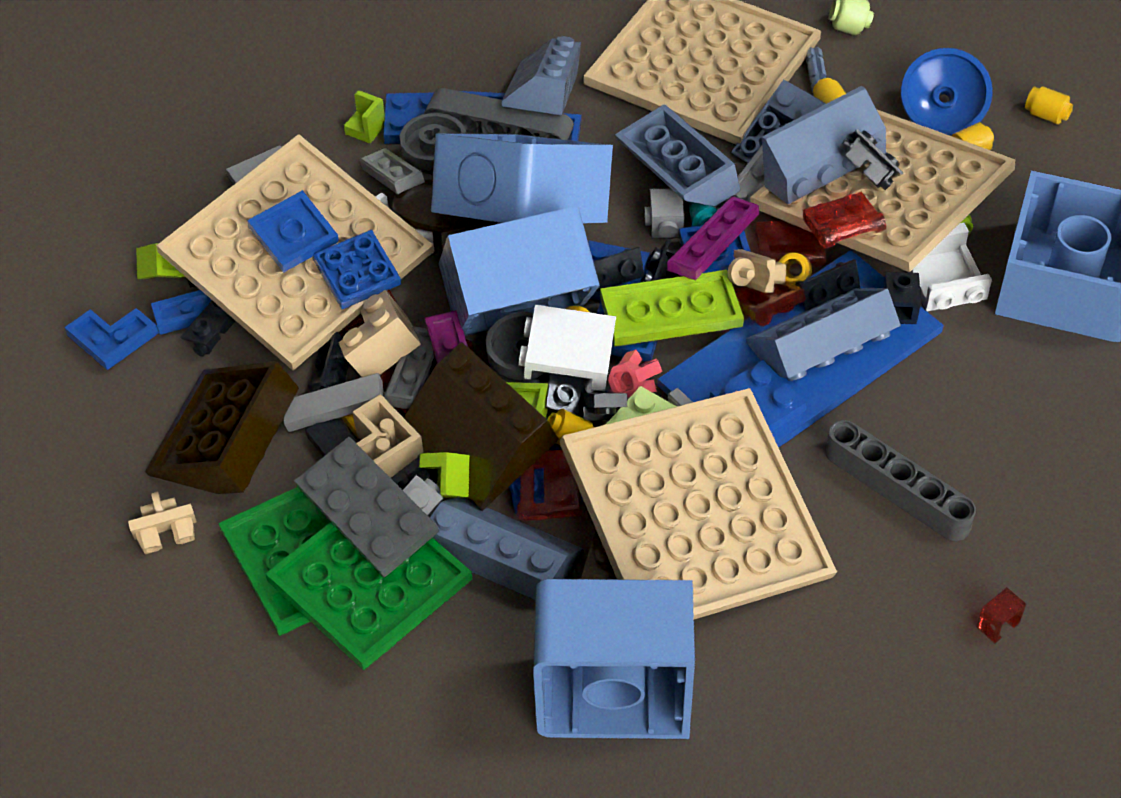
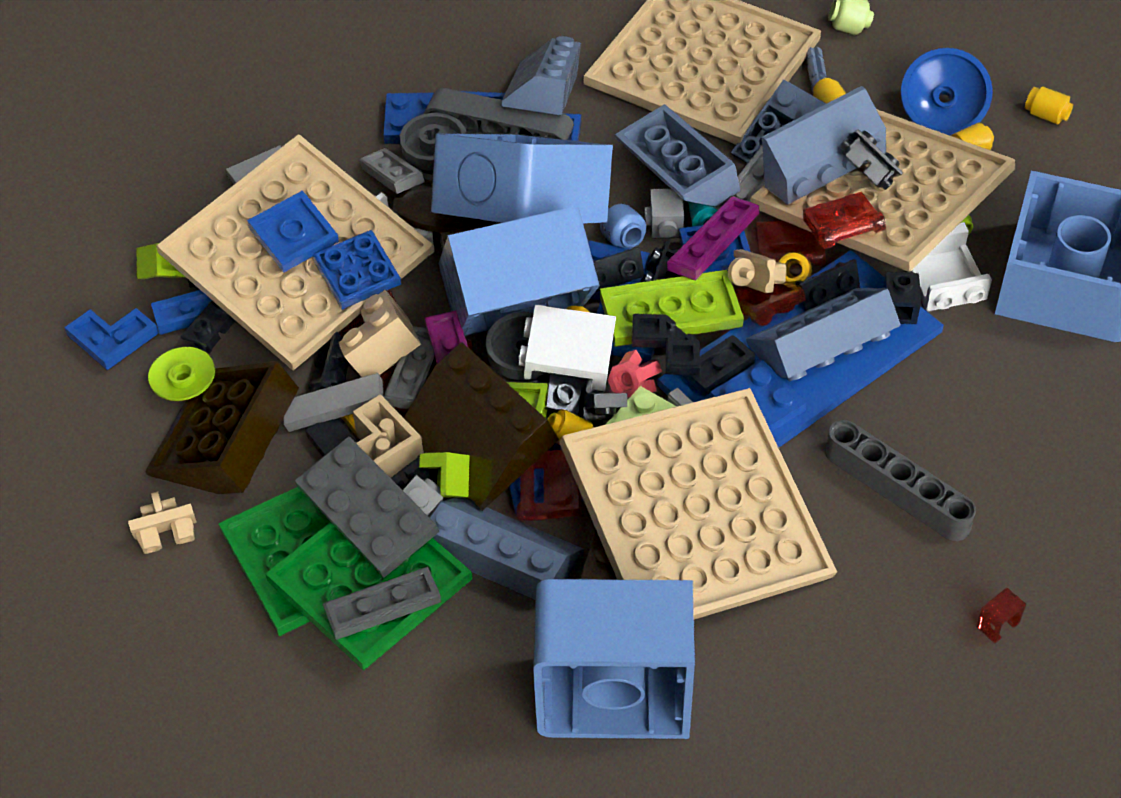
(181, 373): none -> lime dish
(368, 118): lime panel -> none
(382, 603): none -> dark grey tile
(623, 226): none -> medium blue head
(660, 331): none -> black tile
(721, 365): none -> black plate

